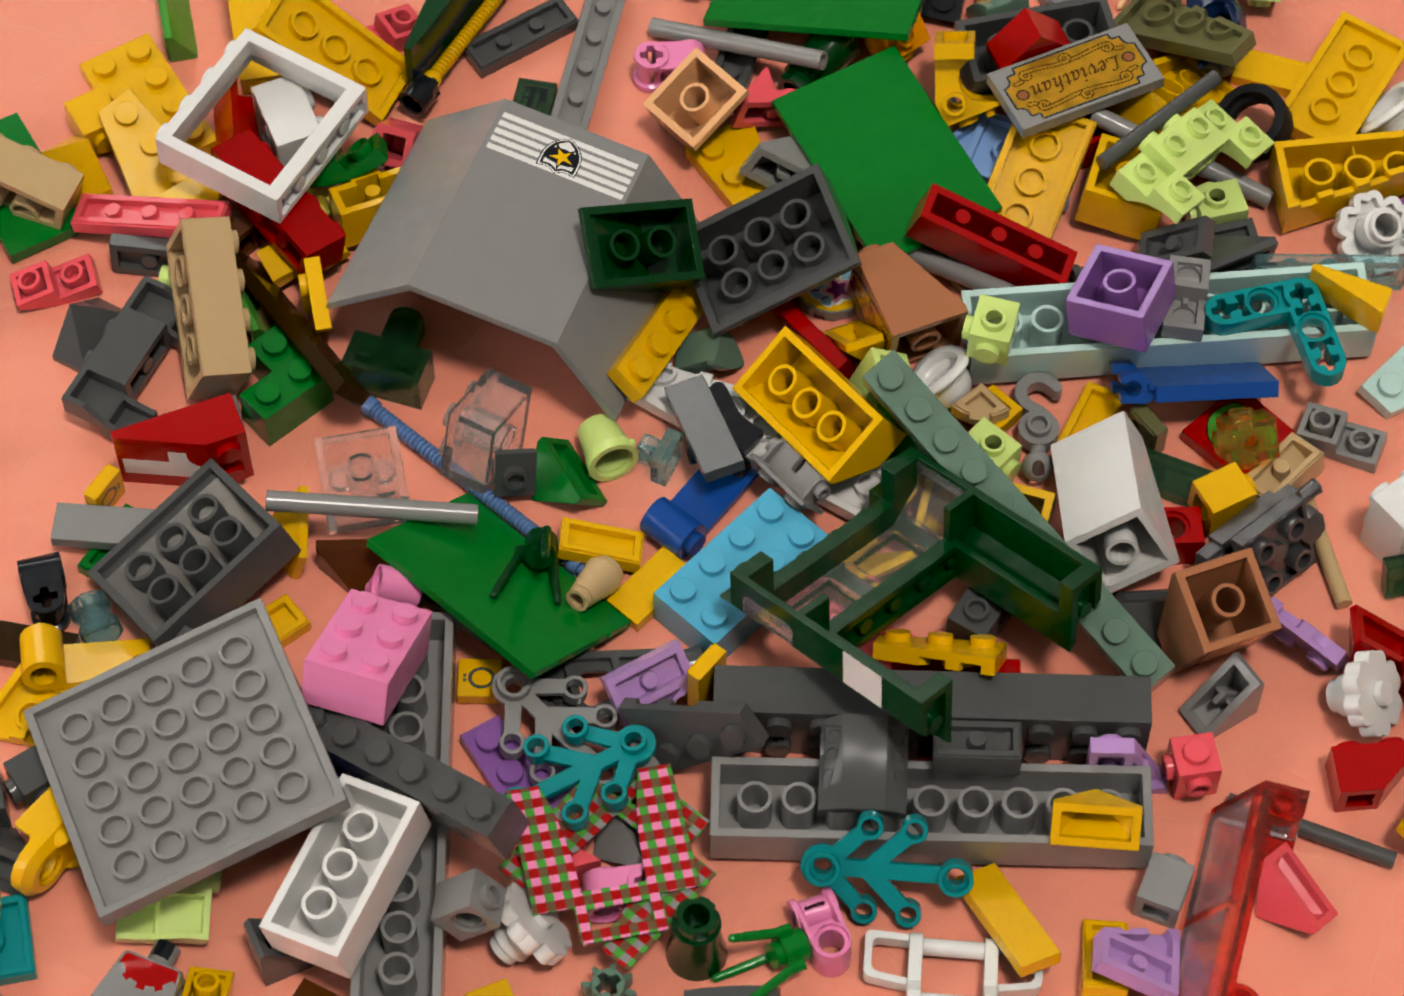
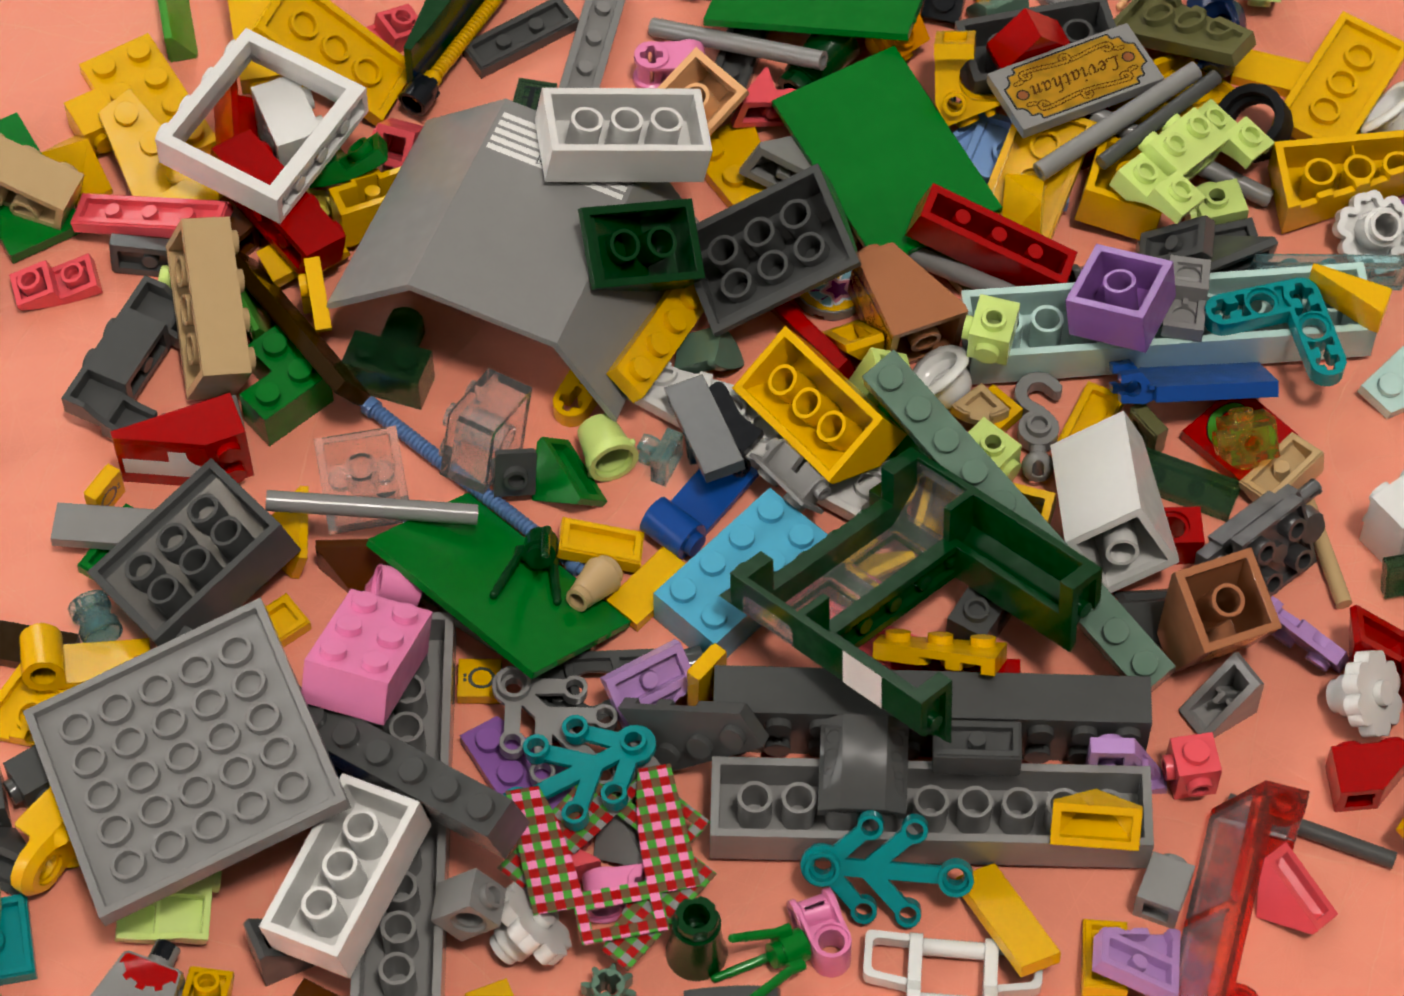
(45, 589): black piece -> none
(82, 330): dark grey slope -> none
(565, 395): none -> yellow beam
(623, 135): none -> white brick
(1024, 200): none -> yellow slope
(1117, 121): none -> light grey piece
(1222, 495): yellow brick -> none
(1340, 439): light grey slope -> none

